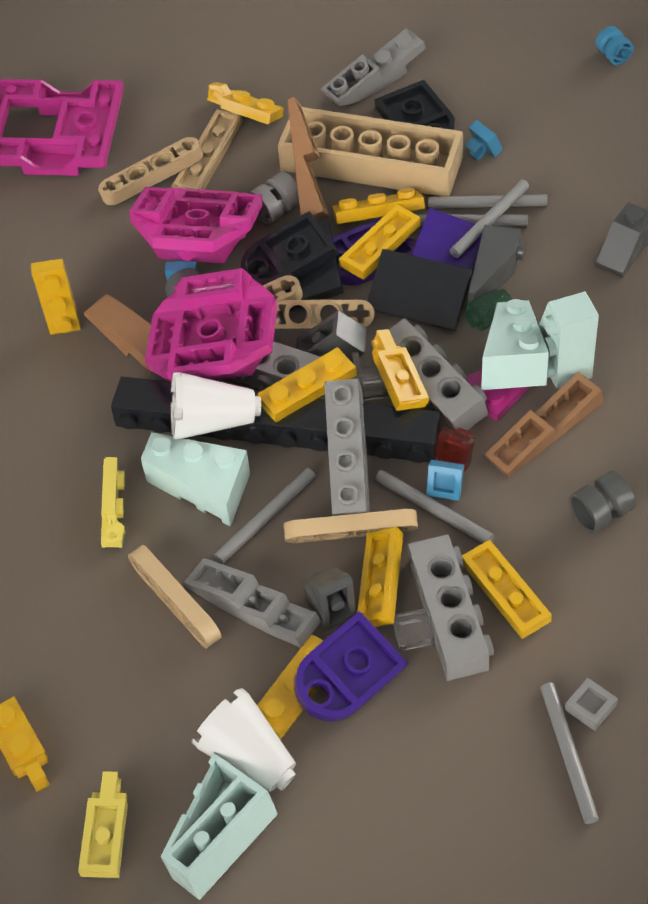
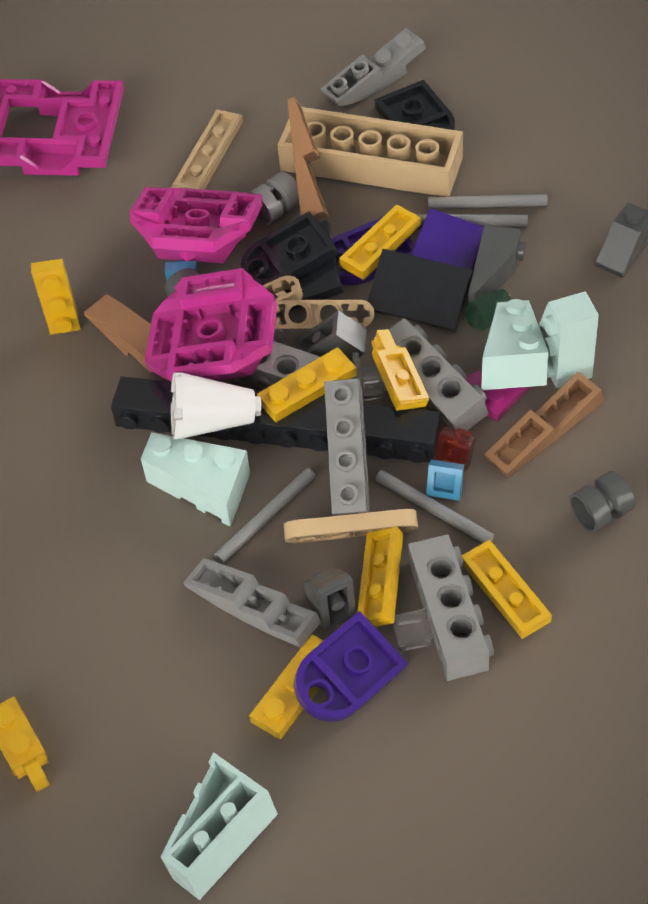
(104, 830): light yellow hinge -> none
(112, 507): light yellow hinge -> none
(122, 186): tan beam -> none
(175, 596): tan beam -> none
(243, 104): yellow hinge -> none
(247, 742): white cone -> none
(376, 205): yellow plate -> none
(482, 141): dark azure tile -> none
(489, 218): light grey bar -> none
(569, 753): light grey bar -> none
(591, 704): light grey plate -> none
(614, 45): dark azure wheel -> none

